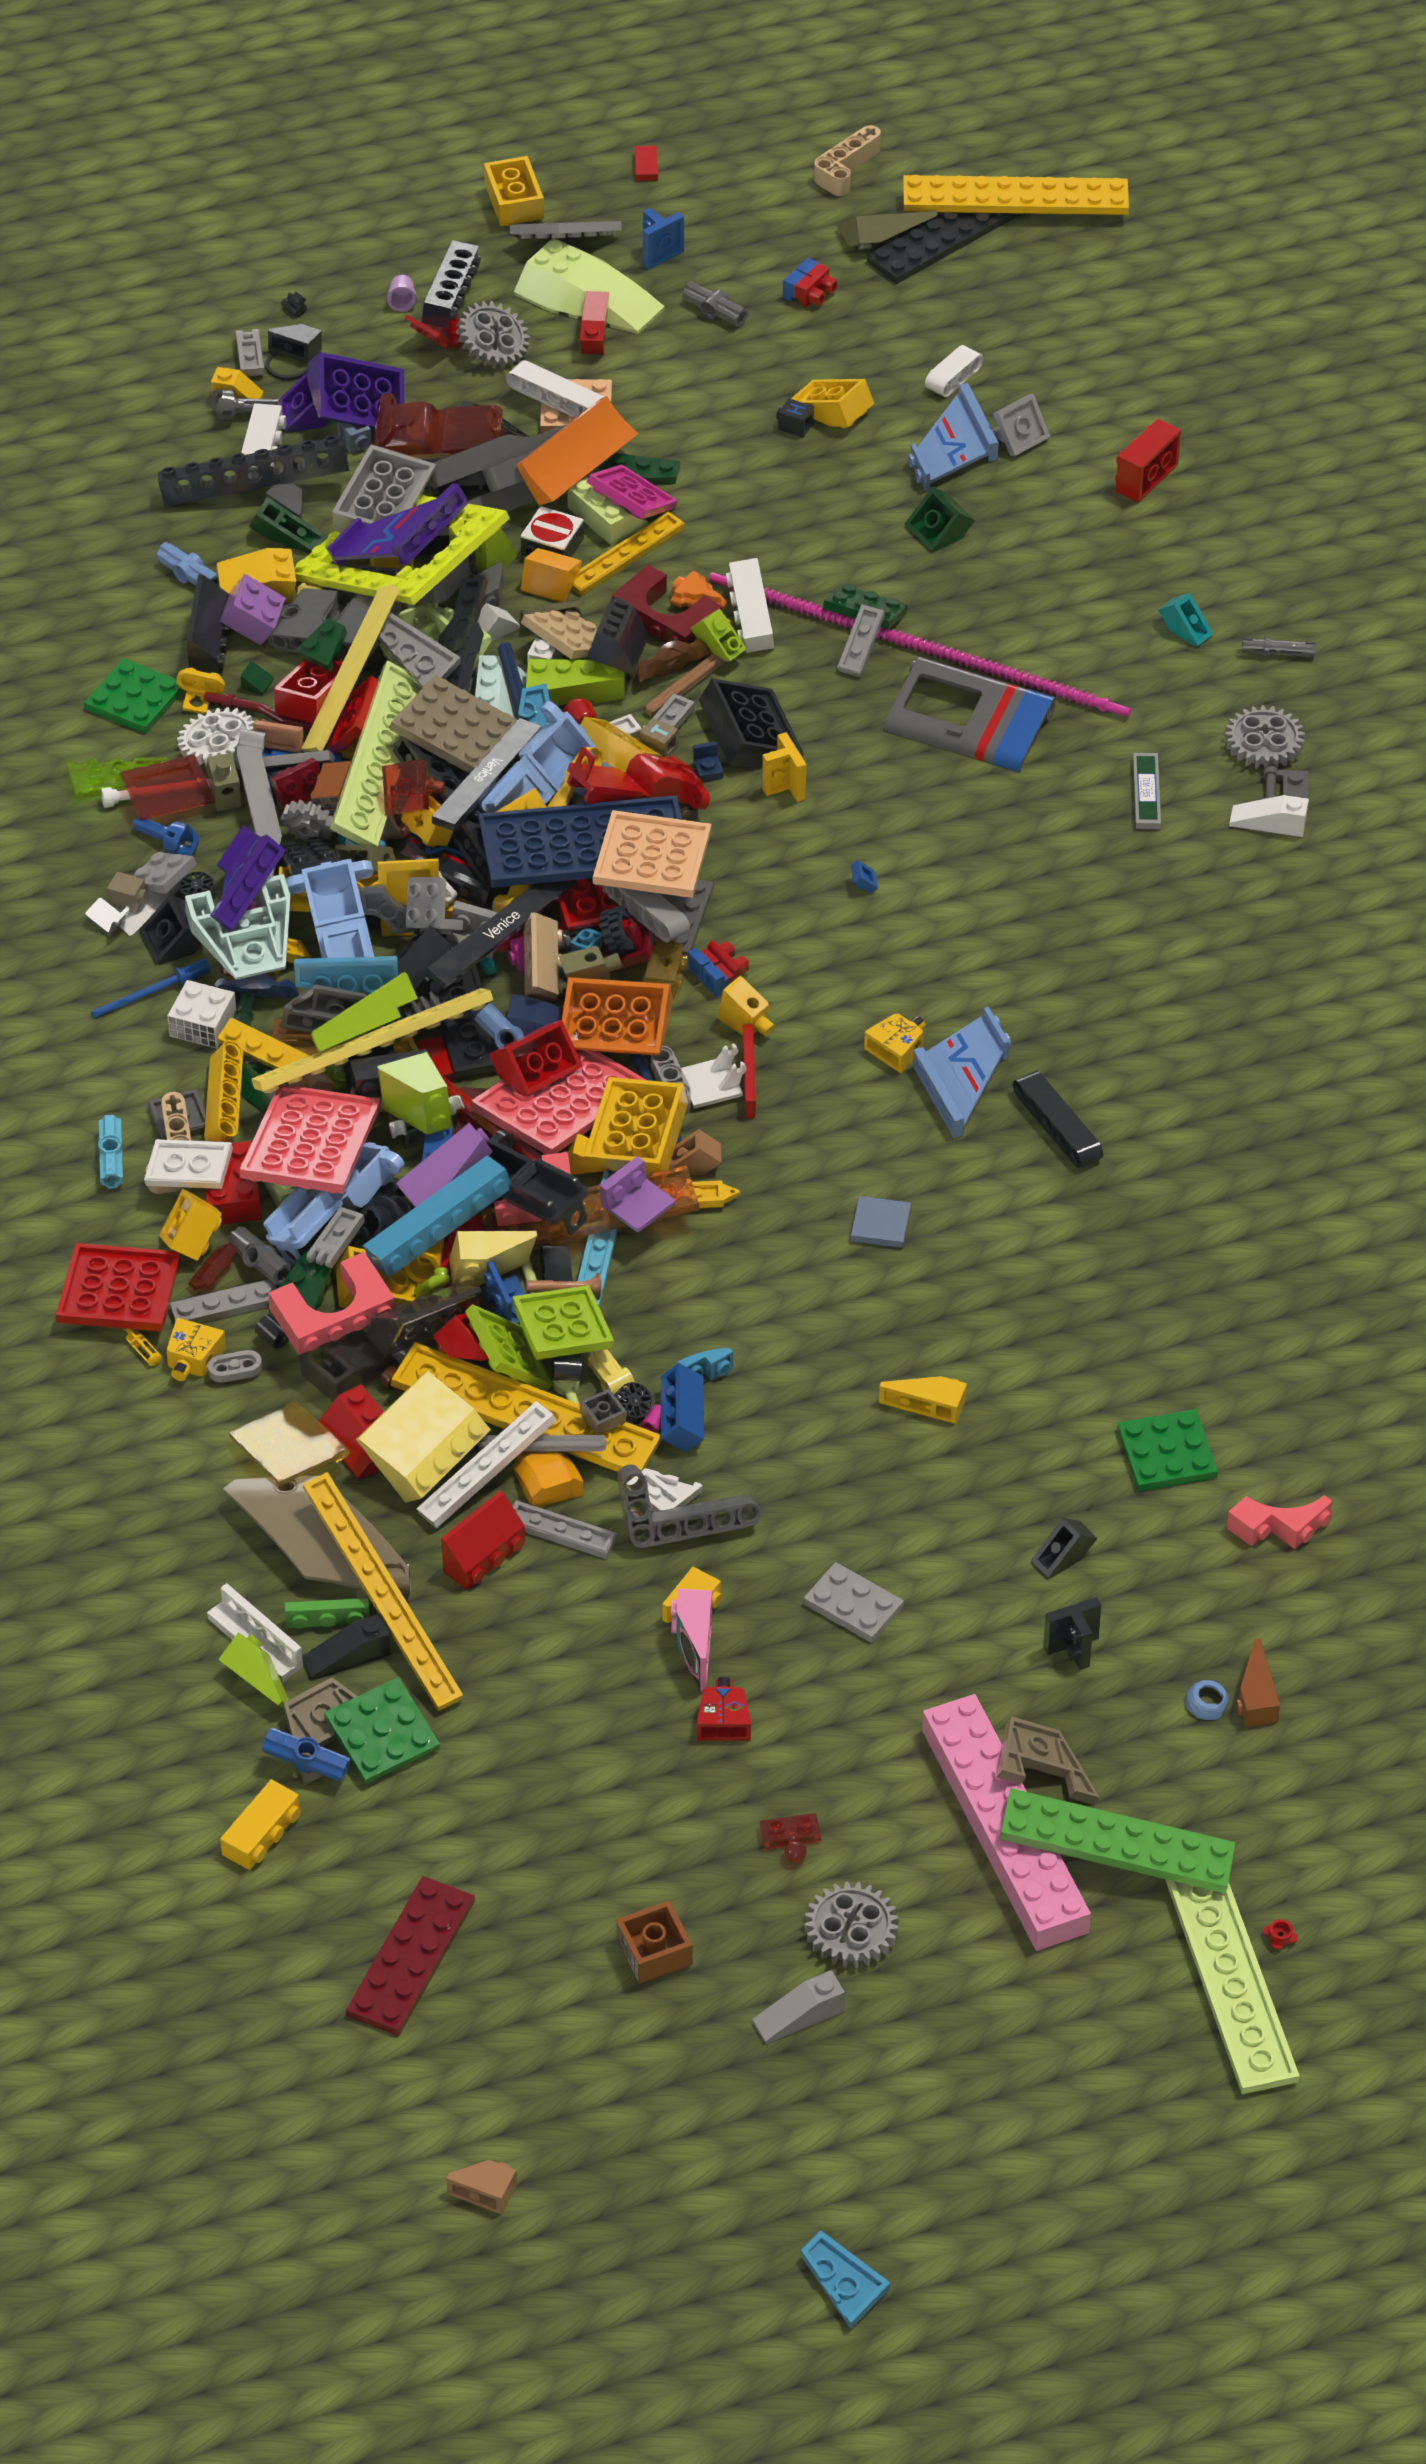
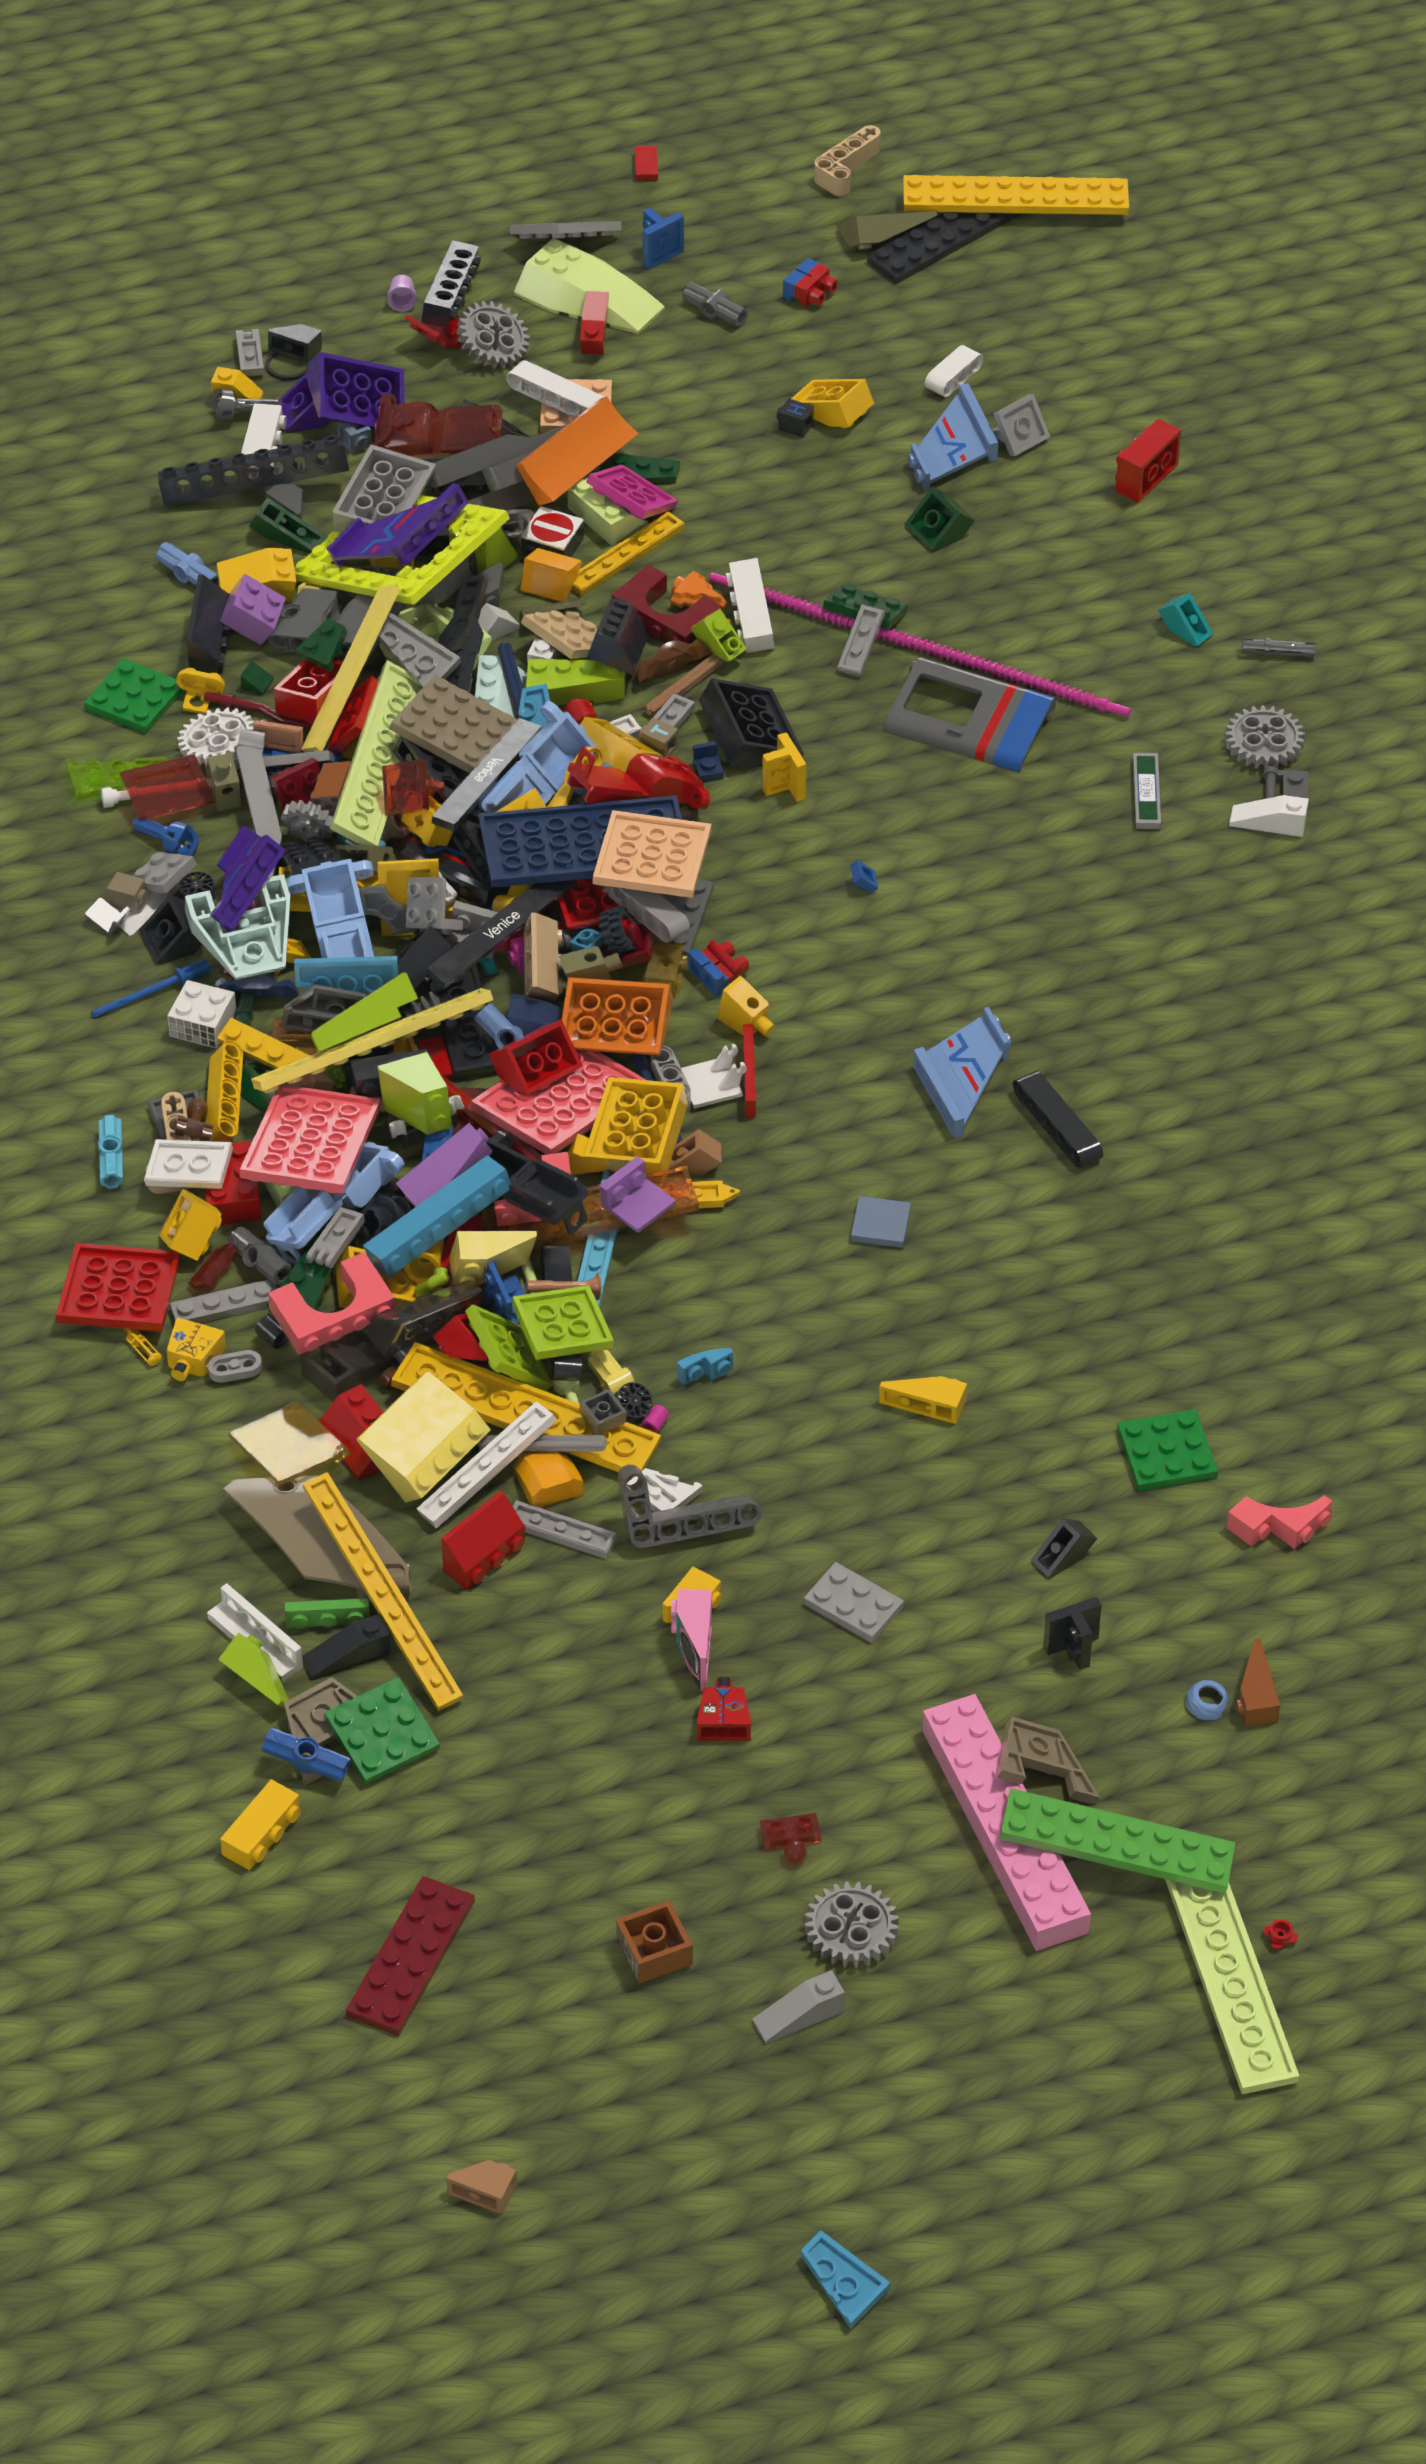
(192, 1126): none -> reddish brown bar
(294, 304): black plate -> none
(514, 191): yellow brick -> none
(518, 519): none -> flat silver shield
(682, 1407): blue brick -> none
(895, 1040): yellow torso -> none

